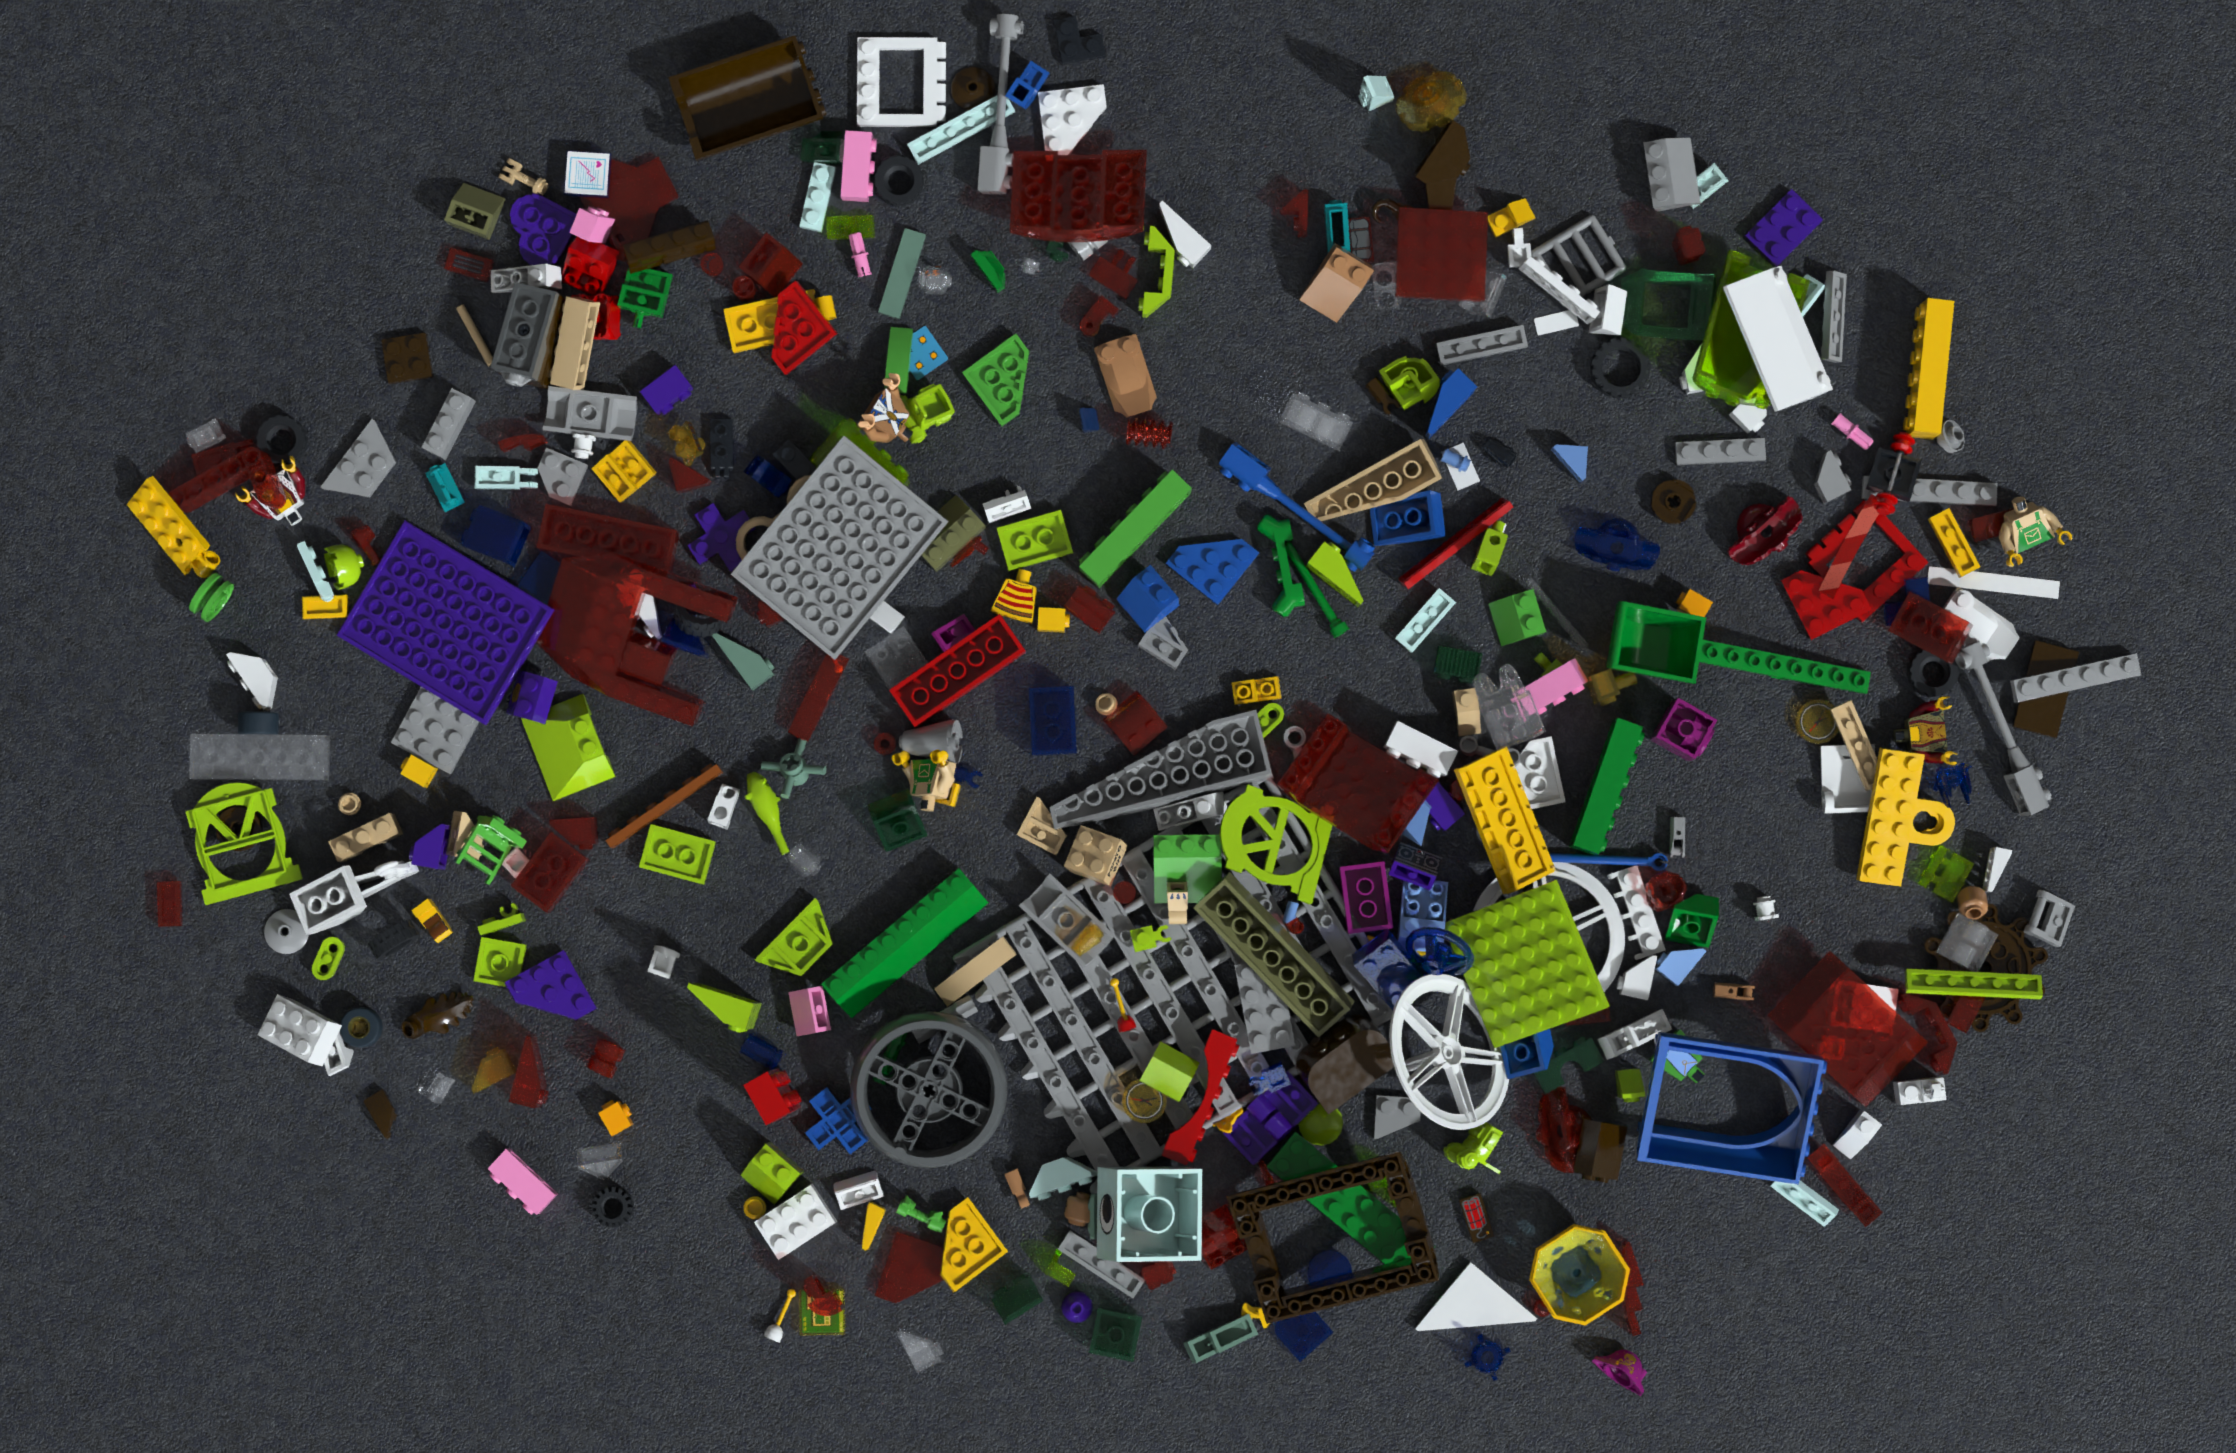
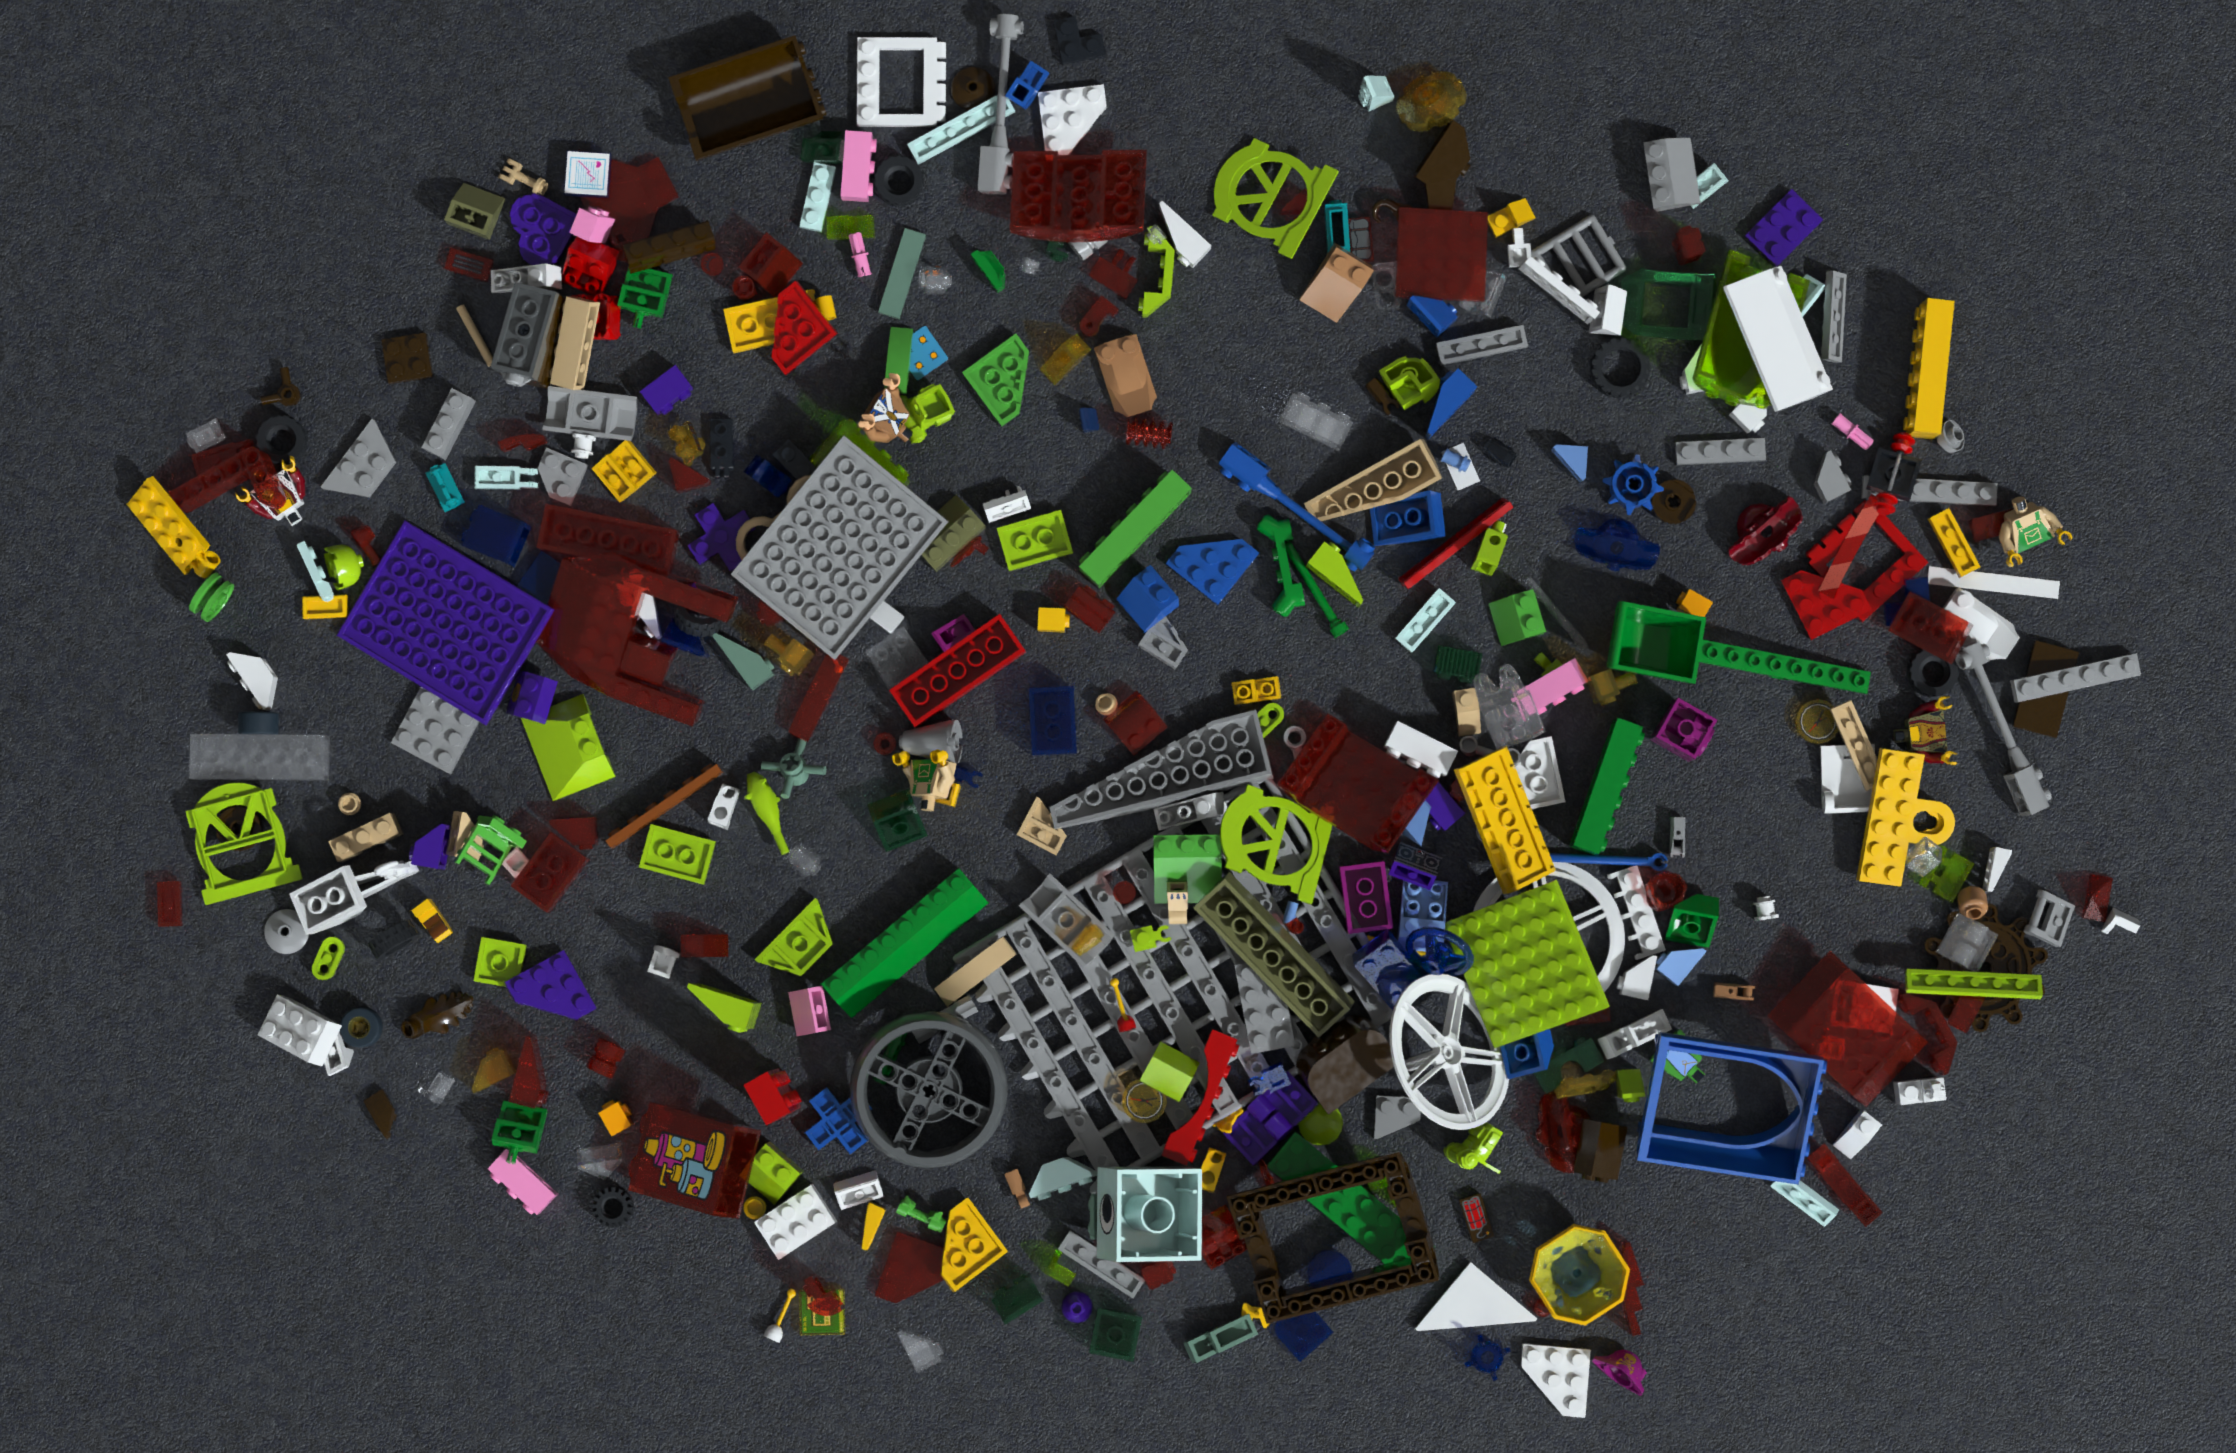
(287, 394): none -> dark brown piece
(418, 770): yellow brick -> none
(491, 924): lime plate -> none
(519, 1129): none -> green plate
(693, 1160): none -> clear red brick
(705, 945): none -> clear red slope
(761, 1051): clear blue piece -> none
(792, 656): none -> clear yellow brick
(1016, 598): yellow torso -> none
(1065, 359): none -> clear yellow slope
(1077, 1209): medium nougat head -> none
(1095, 855): tan brick -> none
(1156, 235): none -> clear plate
(1211, 1169): none -> yellow leg
(1286, 237): none -> lime window
(1433, 313): none -> blue slope
(1555, 322): white sticker -> none
(1560, 1375): none -> white plate
(1585, 1084): none -> clear yellow hinge
(1644, 490): none -> blue brick
(1924, 856): none -> clear brick
(1945, 785): clear blue piece -> none
(2097, 898): none -> clear red slope
(2121, 919): none -> white tile

